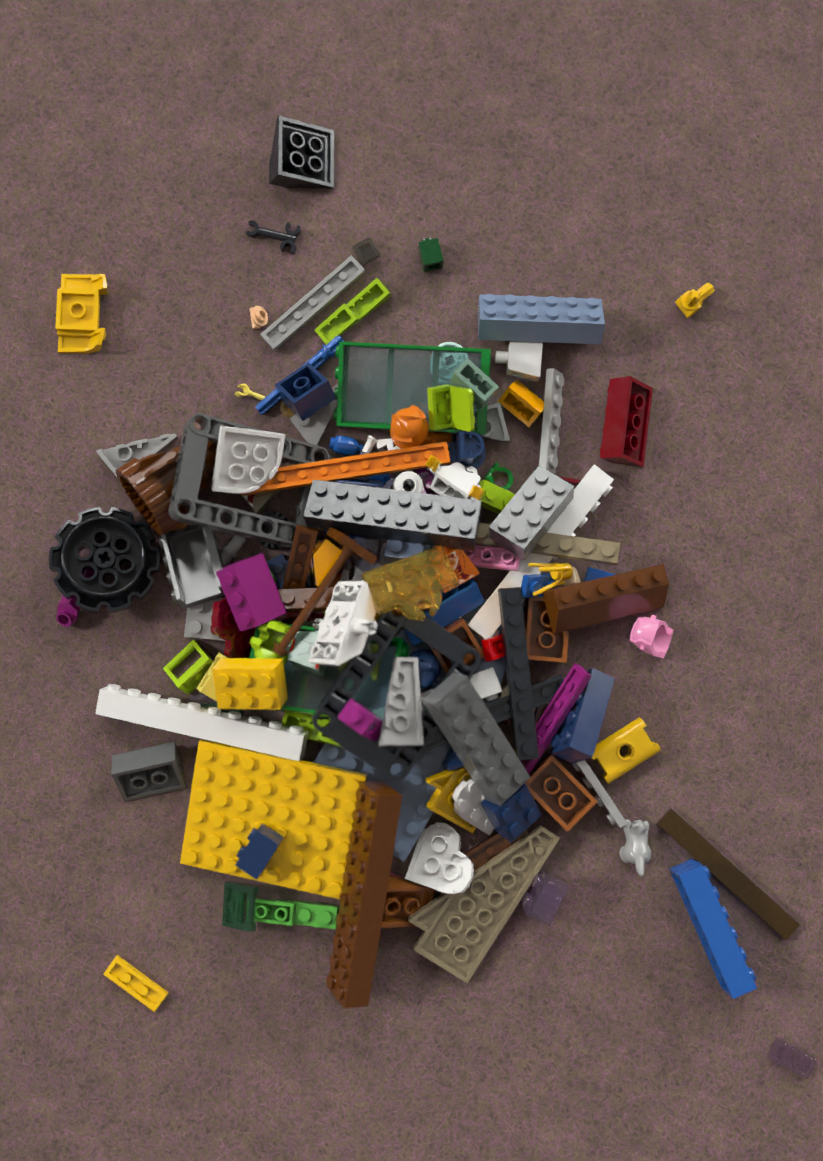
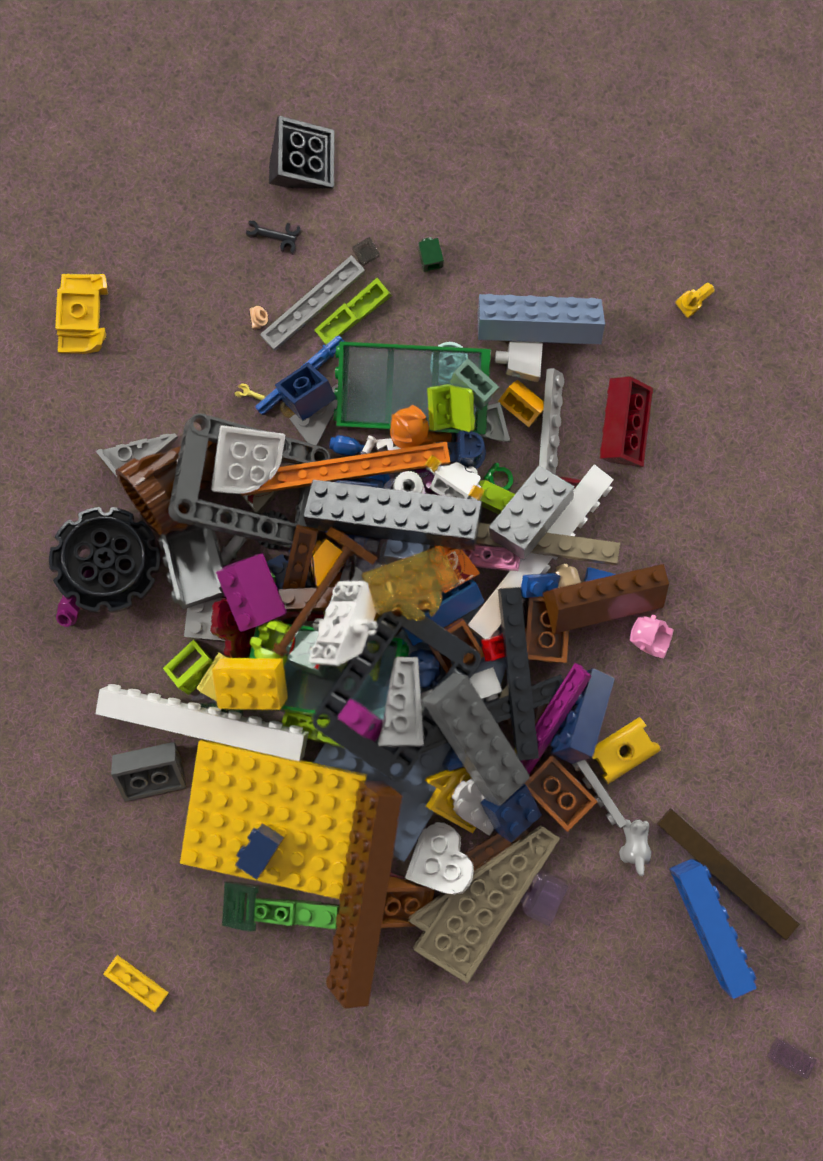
(558, 571): yellow plant -> none

